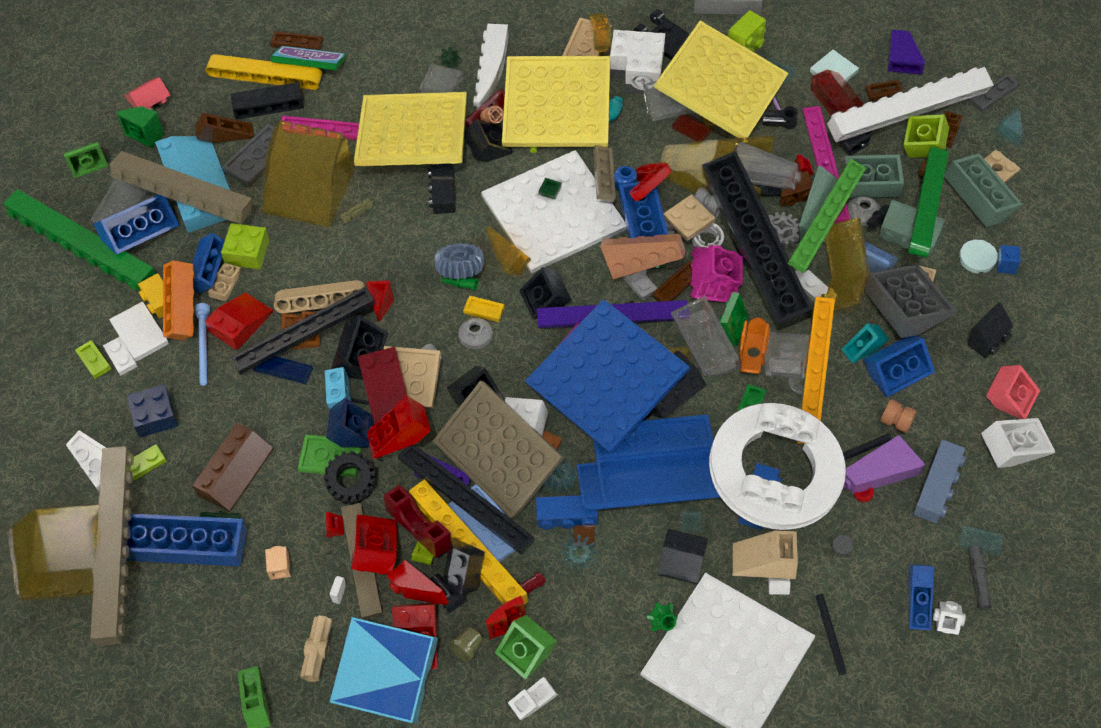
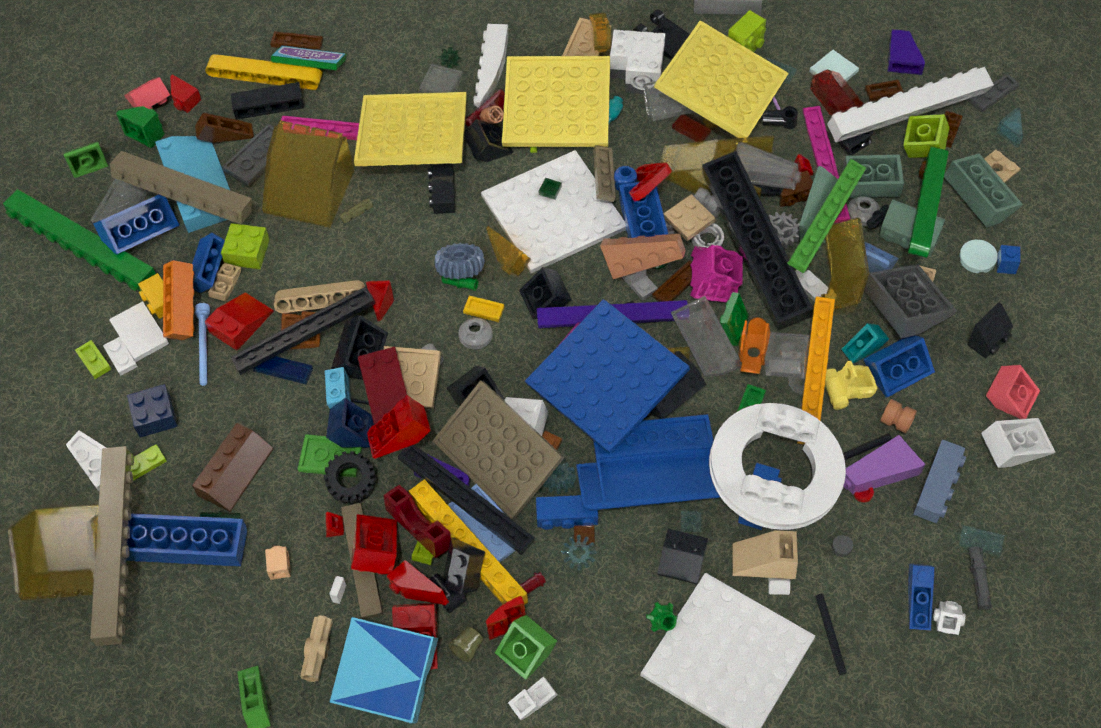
(184, 94): none -> red slope
(848, 384): none -> light yellow piece

